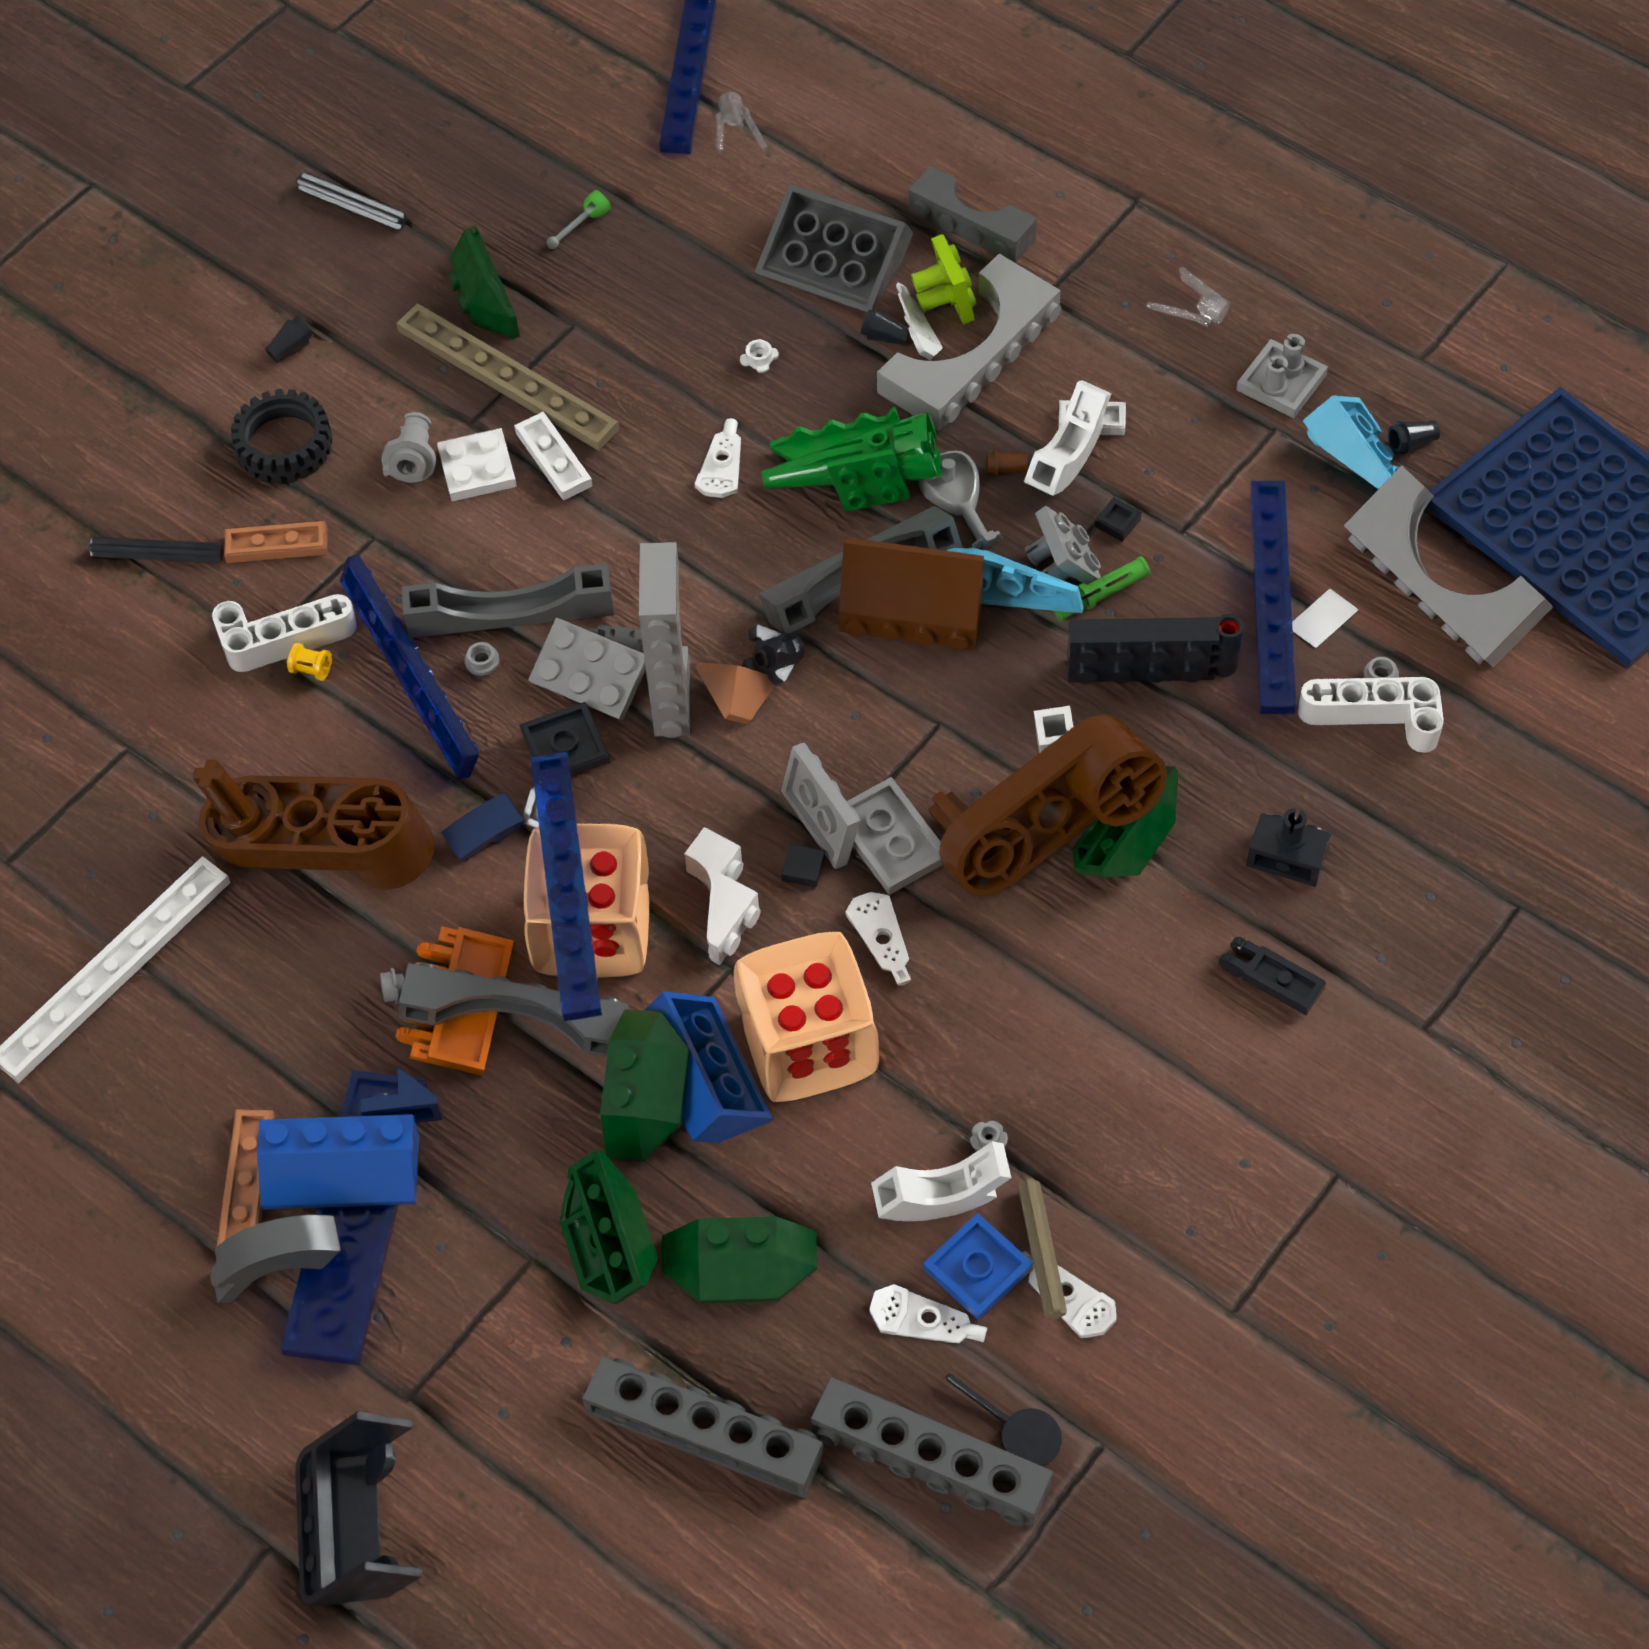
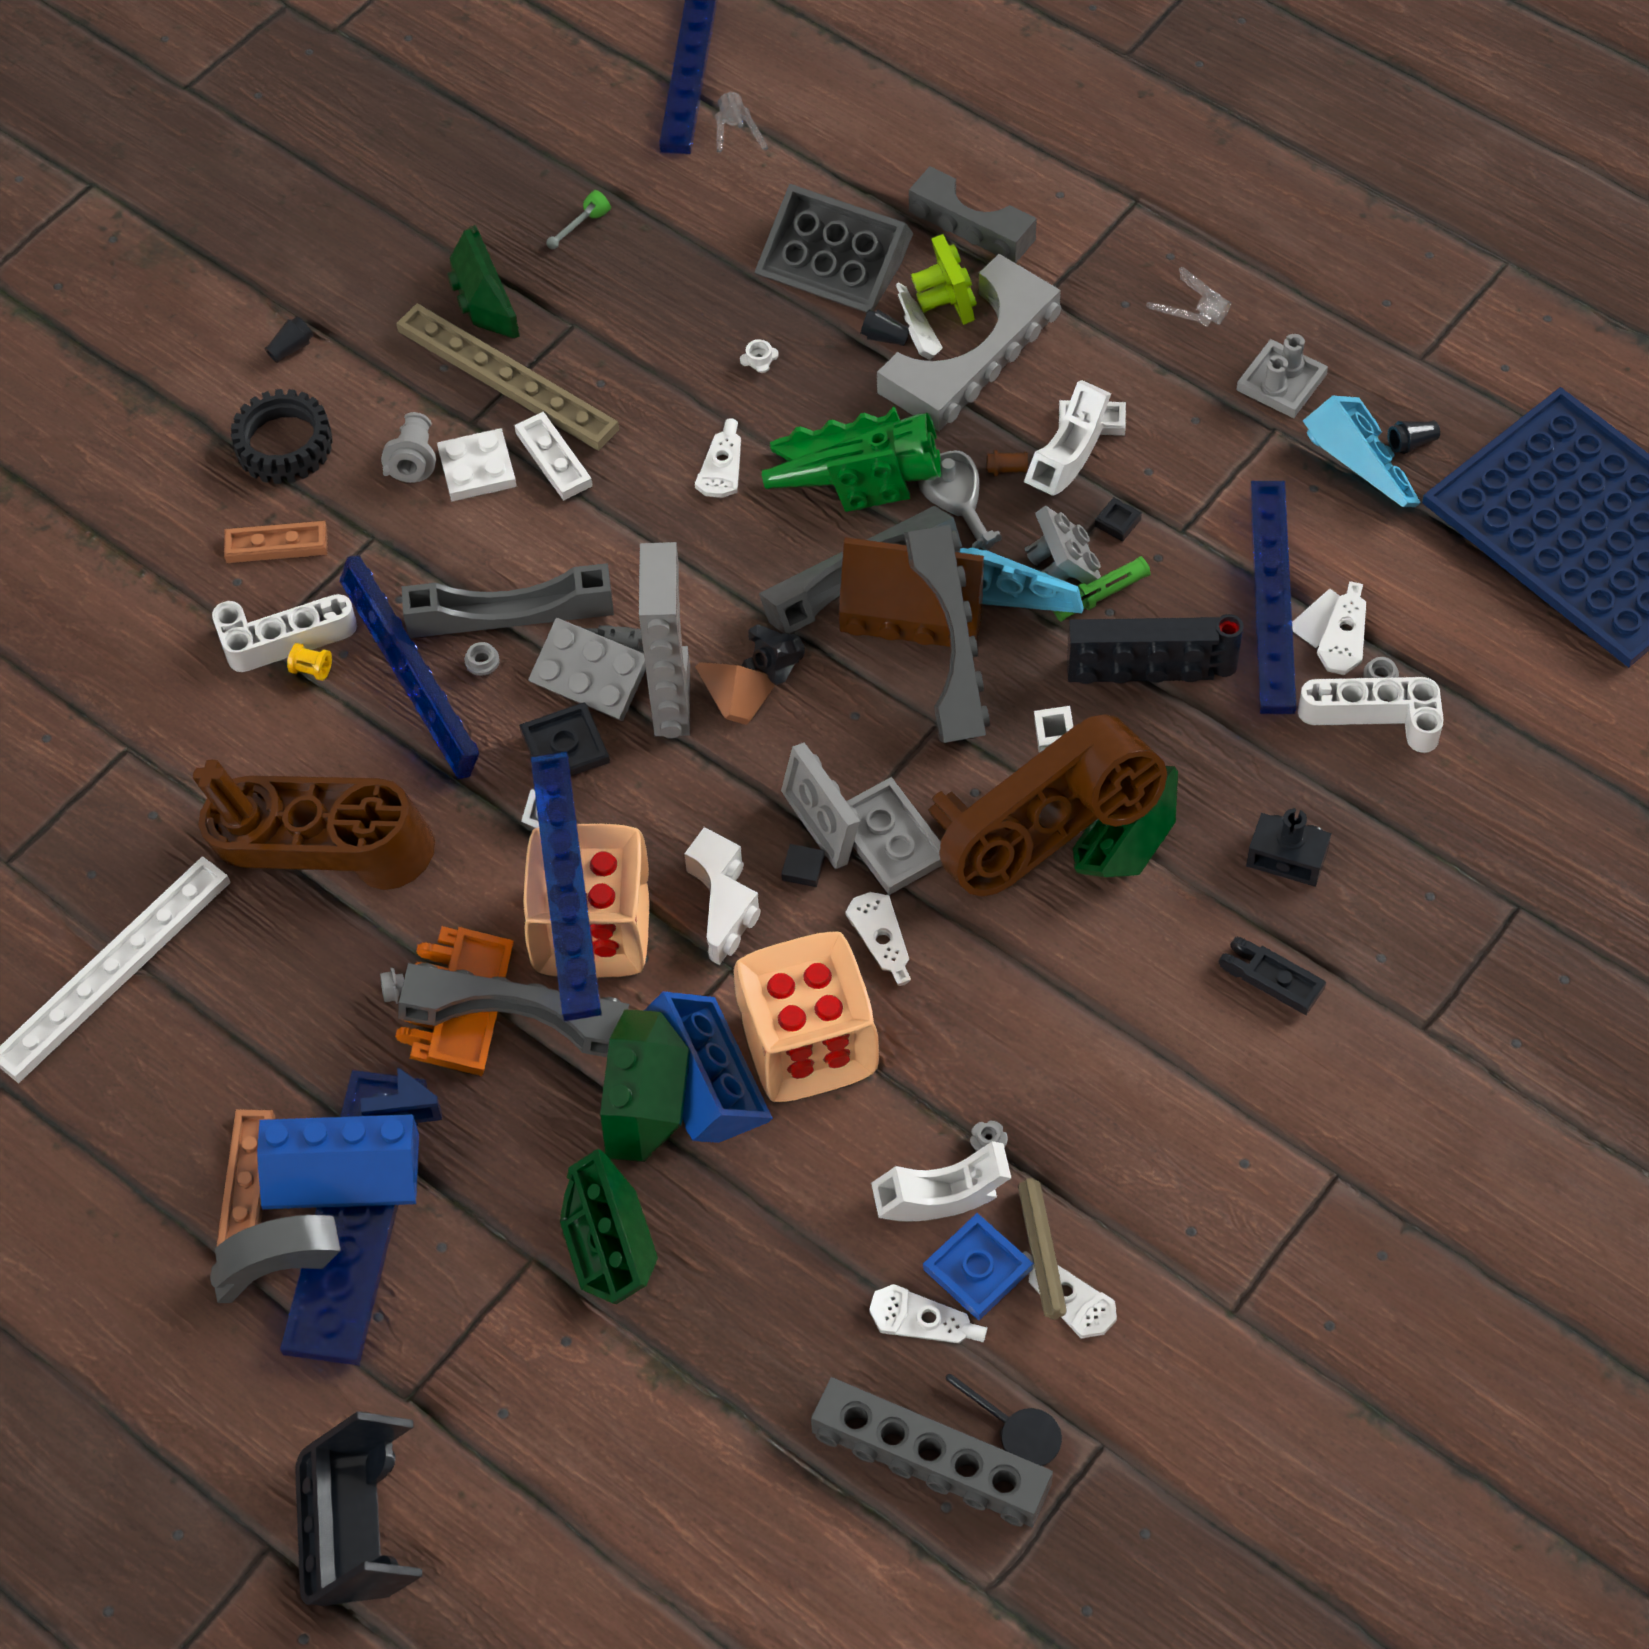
(155, 549): black axle -> none
(351, 200): axle -> none
(483, 825): dark blue slope -> none
(739, 1258): dark green wedge -> none
(790, 1473): dark grey brick -> none
(959, 705): none -> dark grey arch
(1344, 645): none -> white piece
(1486, 621): light grey arch -> none

